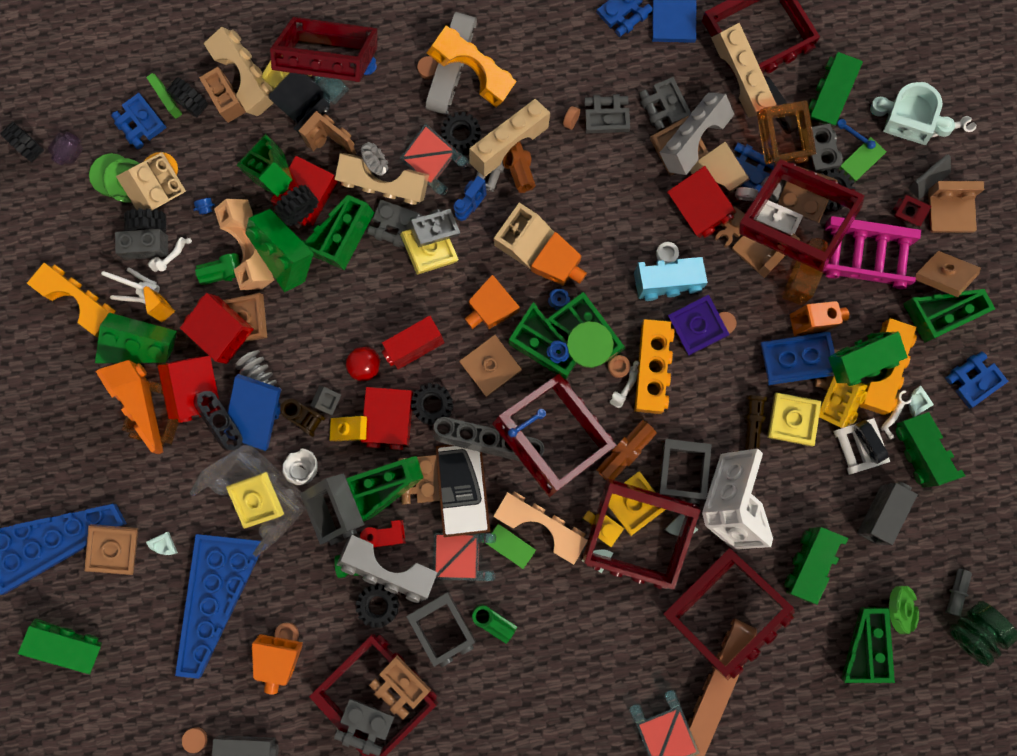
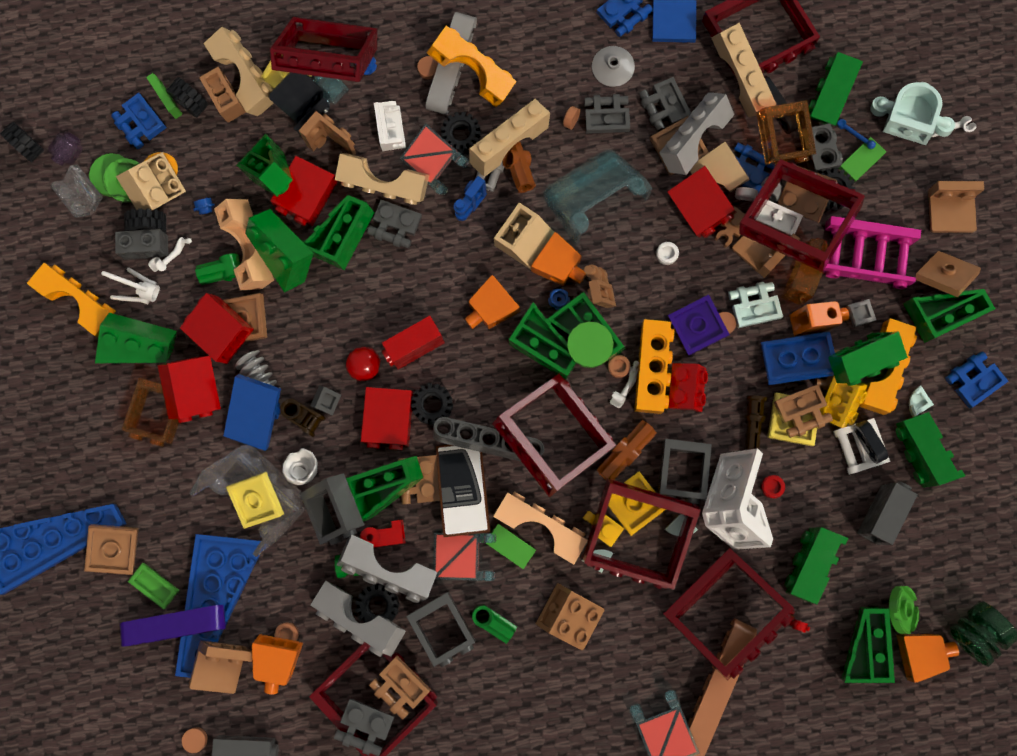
(60, 646): green wedge -> none
(77, 192): none -> clear bracket
(131, 388): orange wedge -> none
(153, 586): none -> bright green tile
(157, 305): light orange slope -> none
(162, 544): light aqua tile -> none
(172, 625): none -> dark purple beam
(215, 403): black beam -> none
(218, 666): none -> medium nougat bracket
(296, 205): black tyre -> none
(348, 428): yellow plate -> none
(374, 158): light grey gear -> none
(379, 633): none -> light grey arch
(389, 125): none -> white hinge
(429, 256): light yellow plate -> none
(433, 227): dark grey bracket -> none
(490, 366): medium nougat plate -> none
(541, 413): blue hinge -> none
(558, 345): blue plate -> none
(569, 617): none -> medium nougat bracket
(589, 186): none -> clear light blue windscreen
(600, 290): none -> medium nougat plate
(609, 74): none -> light grey dish
(670, 278): medium azure wedge -> none
(687, 387): none -> red bracket
(755, 311): none -> light aqua plate
(772, 486): none -> red tile
(799, 404): none -> medium nougat plate
(800, 626): none -> red piece
(861, 313): none -> light grey tile
(893, 417): white piece -> none
(921, 210): dark red brick -> none
(925, 655): none -> orange torso
(932, 176): dark grey slope -> none
(959, 592): dark grey axle -> none

